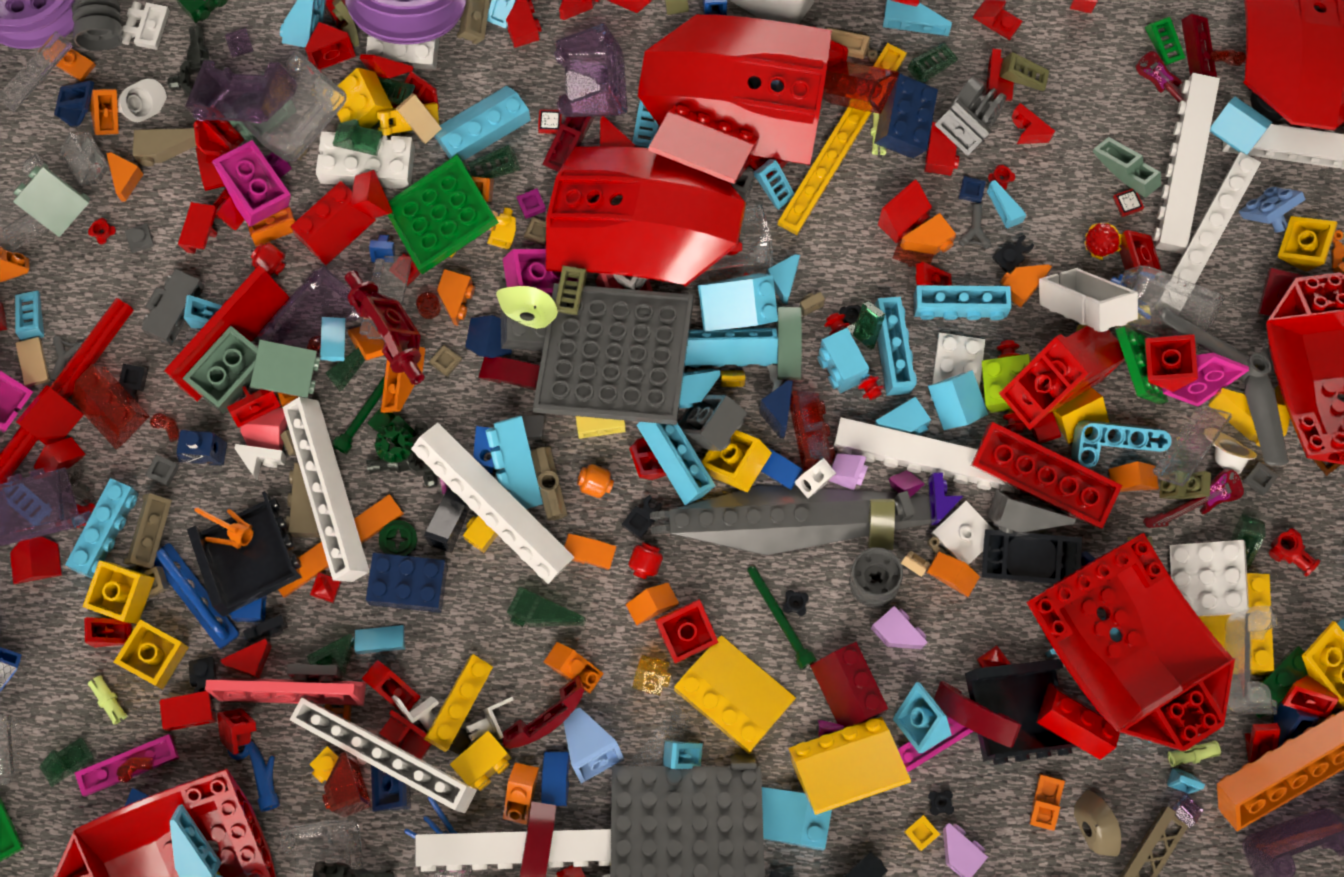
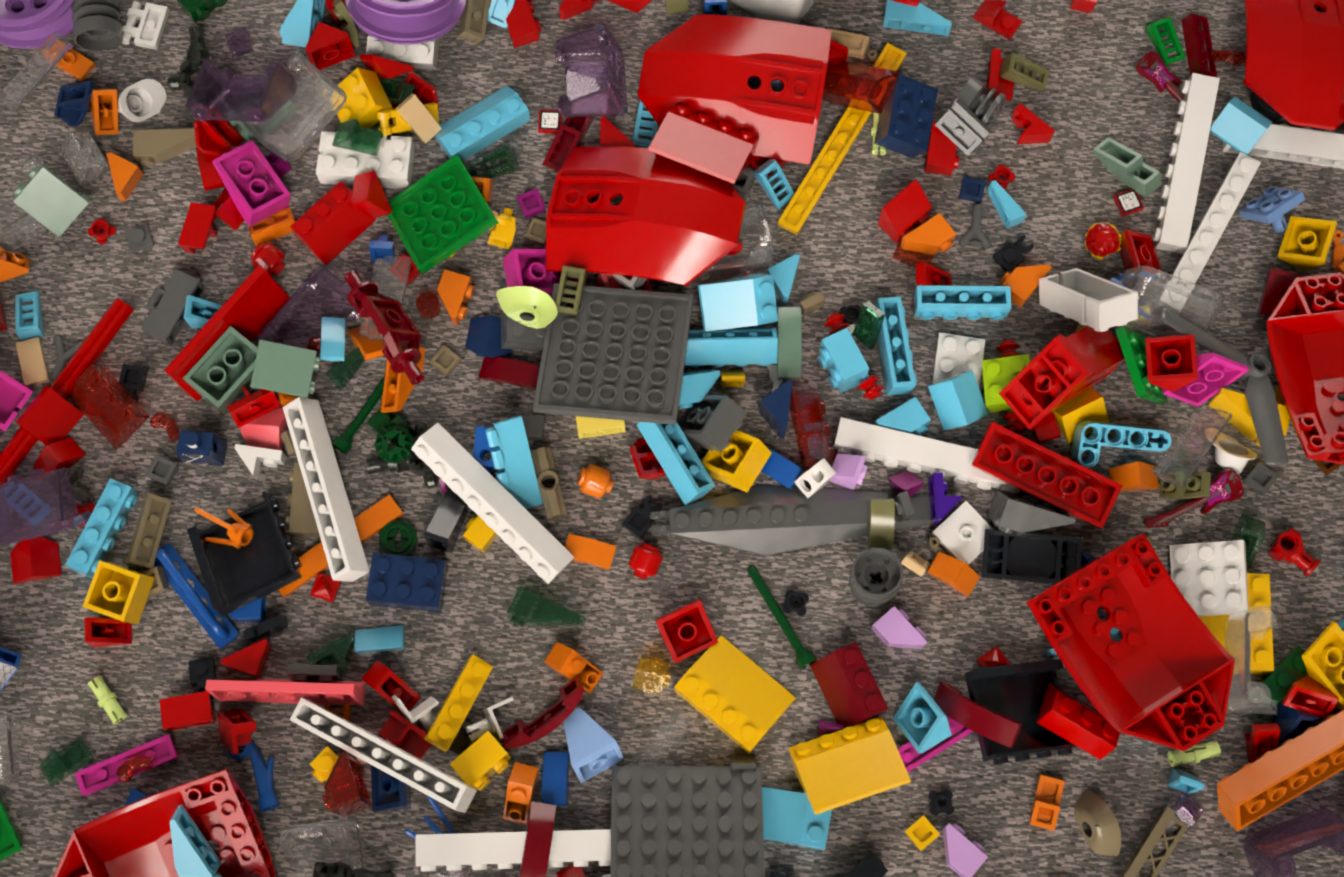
(151, 654): yellow brick -> none
(651, 603): orange slope -> none
(682, 754): medium azure slope -> none
(921, 71): clear green slope -> none

